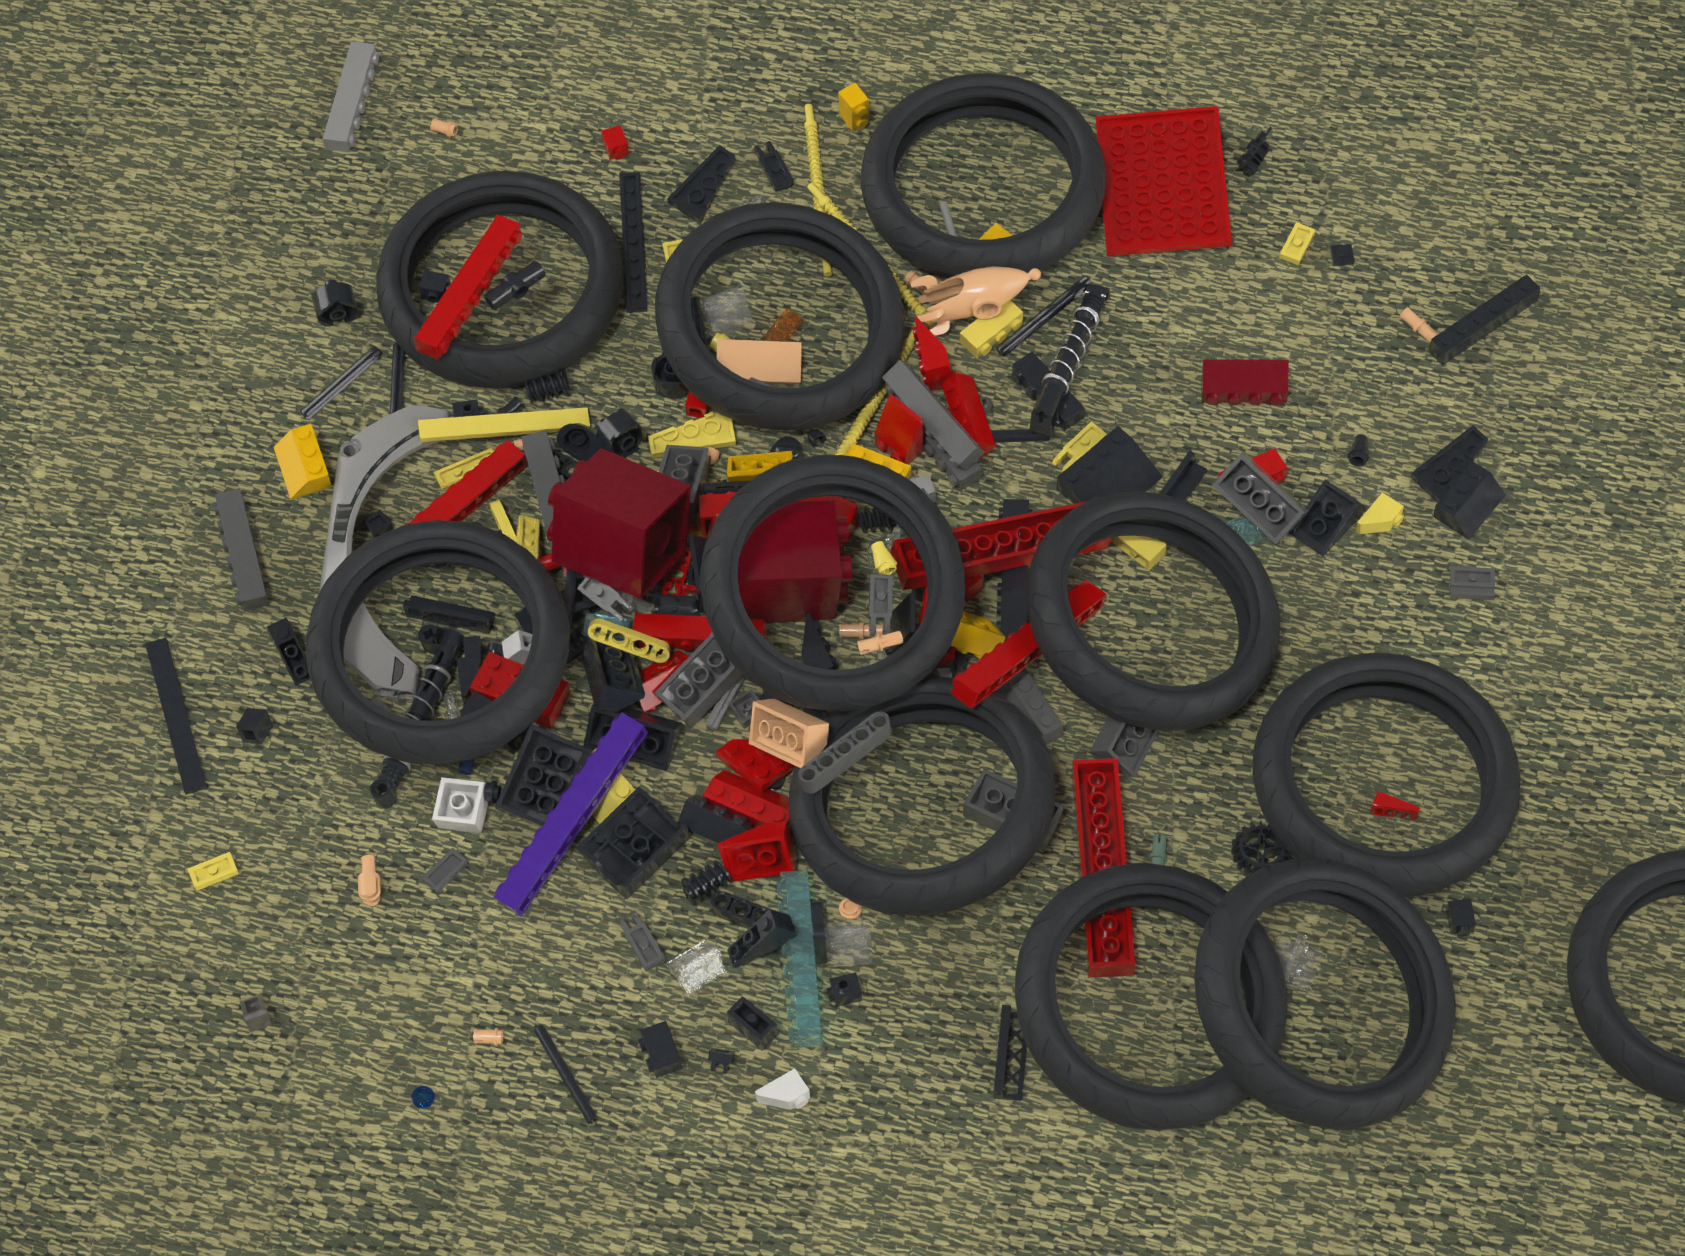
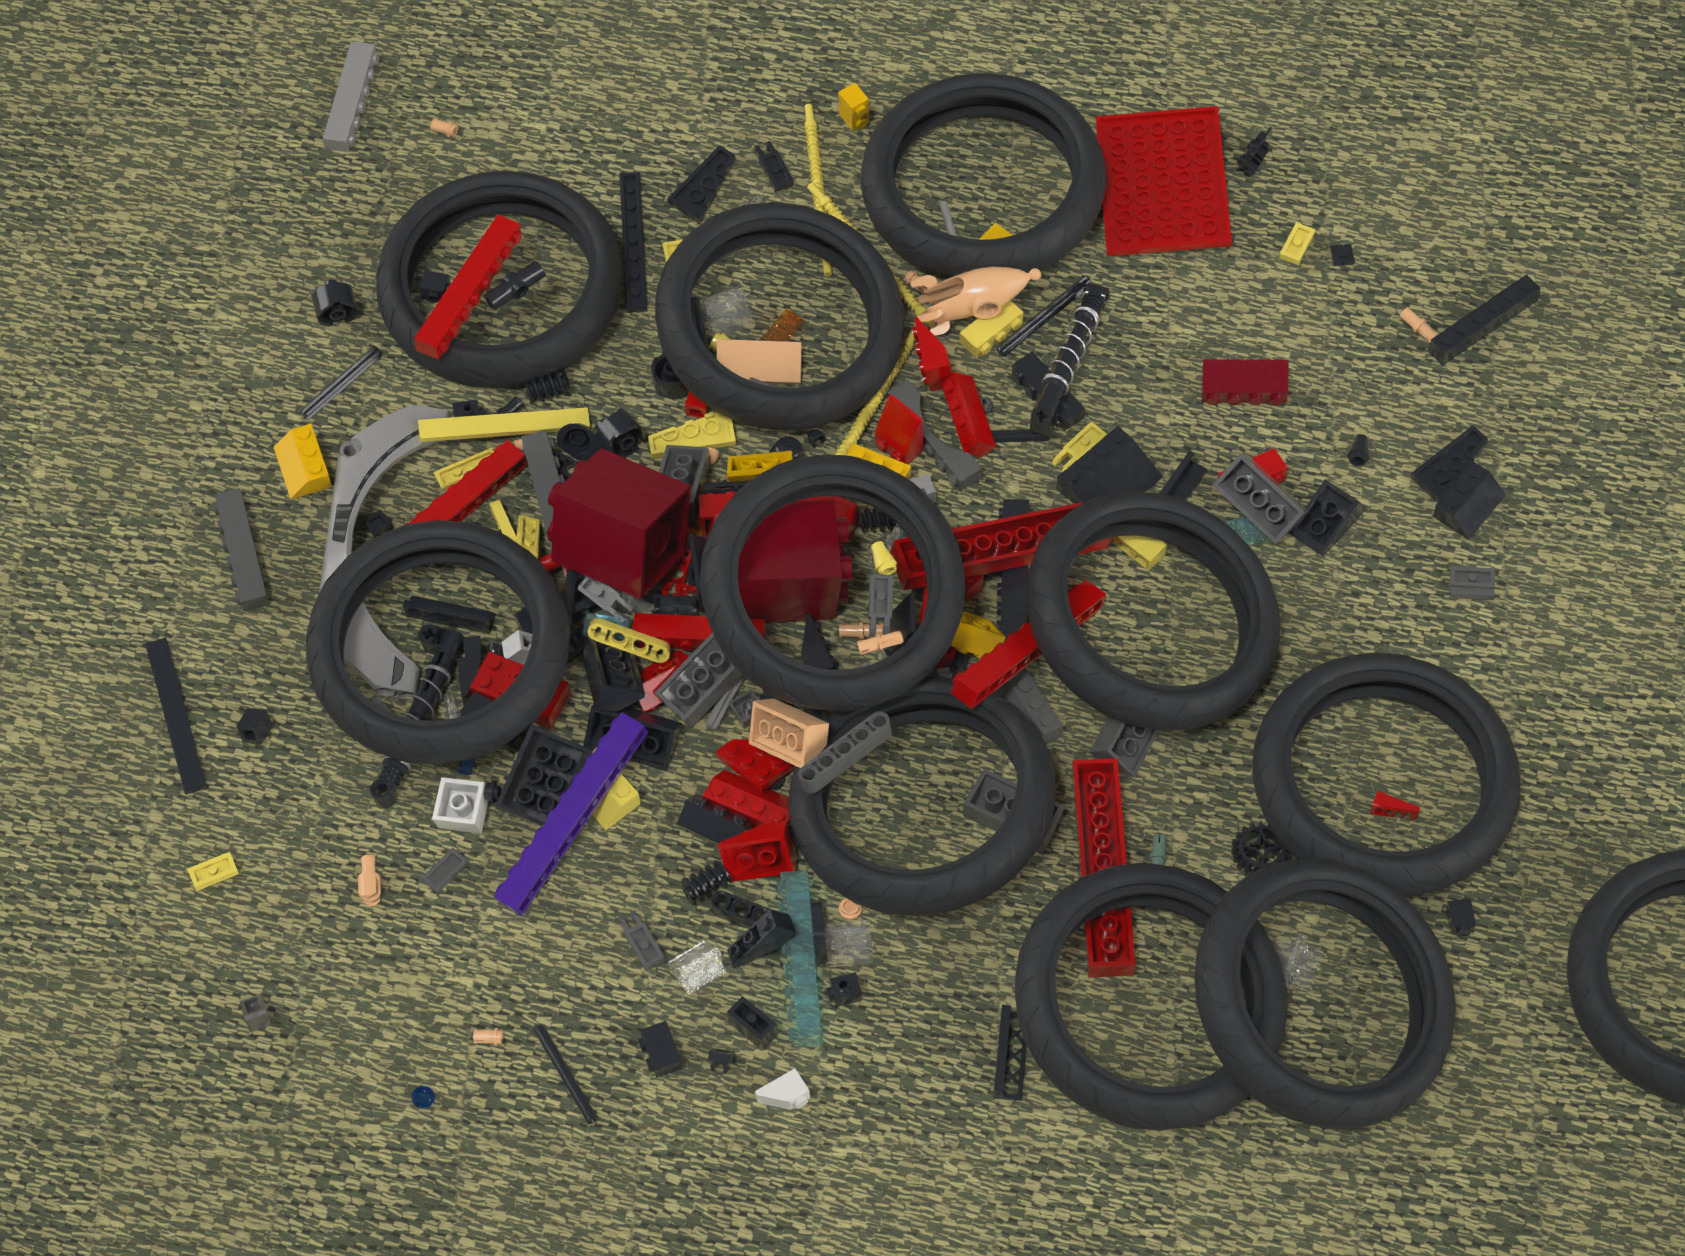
(289, 650): black slope -> none
(397, 378): black axle -> none
(615, 142): red brick -> none
(633, 842): black piece -> none
(936, 418): dark grey brick -> none
(1381, 516): light yellow slope -> none

